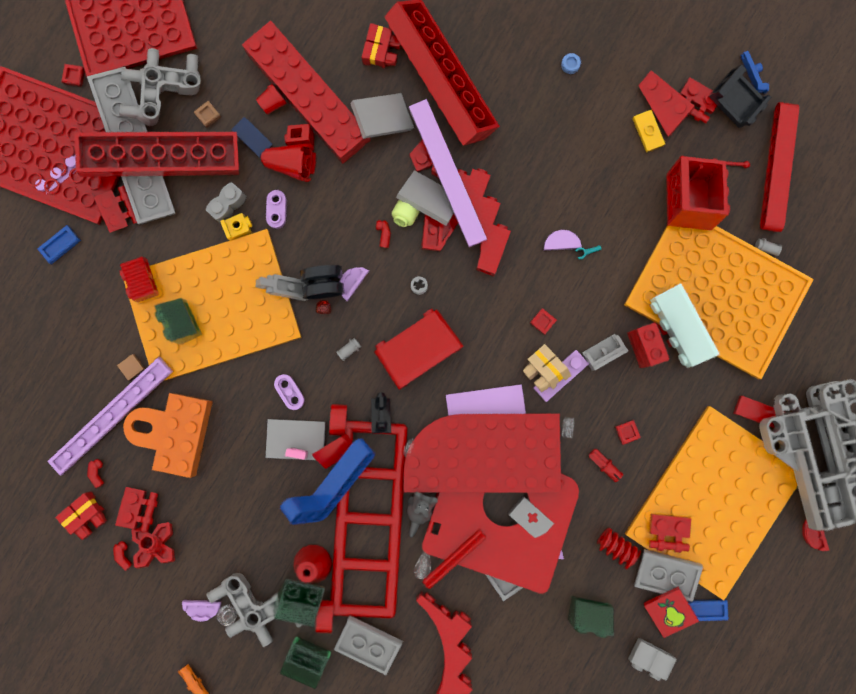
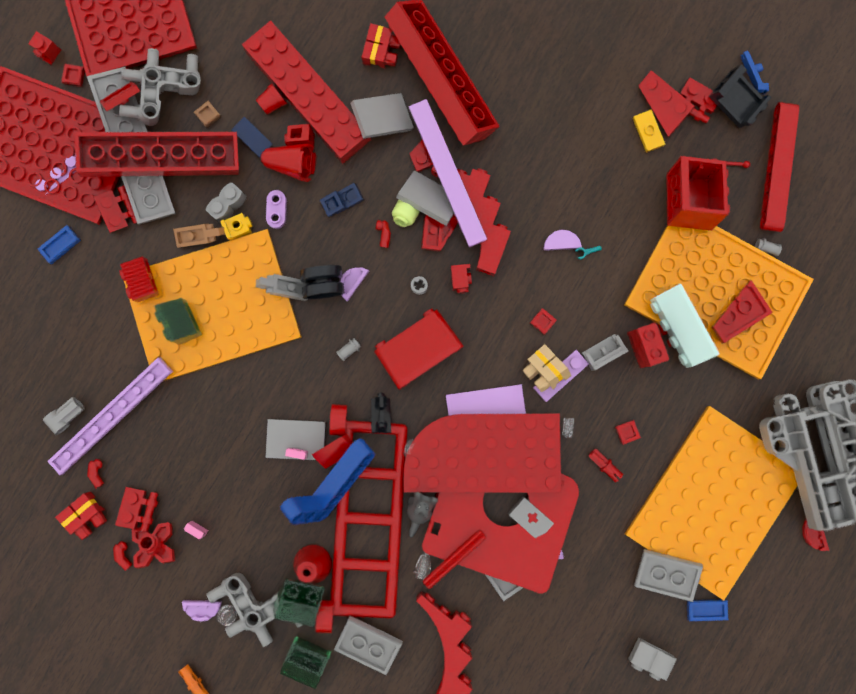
(44, 48): none -> red brick
(59, 419): none -> light grey piece
(119, 96): none -> red plate
(131, 367): medium nougat tile -> none
(175, 433): orange brick -> none
(195, 530): none -> bright pink tile
(197, 234): none -> medium nougat hinge
(289, 392): lavender plate -> none
(323, 307): clear red hinge -> none
(341, 200): none -> dark blue slope
(461, 278): none -> red brick
(571, 63): medium blue tile -> none
(591, 617): clear green slope -> none
(619, 548): red piece -> none
(669, 526): red plate -> none
(671, 612): red tile -> none
(742, 313): none -> red wing
(754, 410): red tile -> none

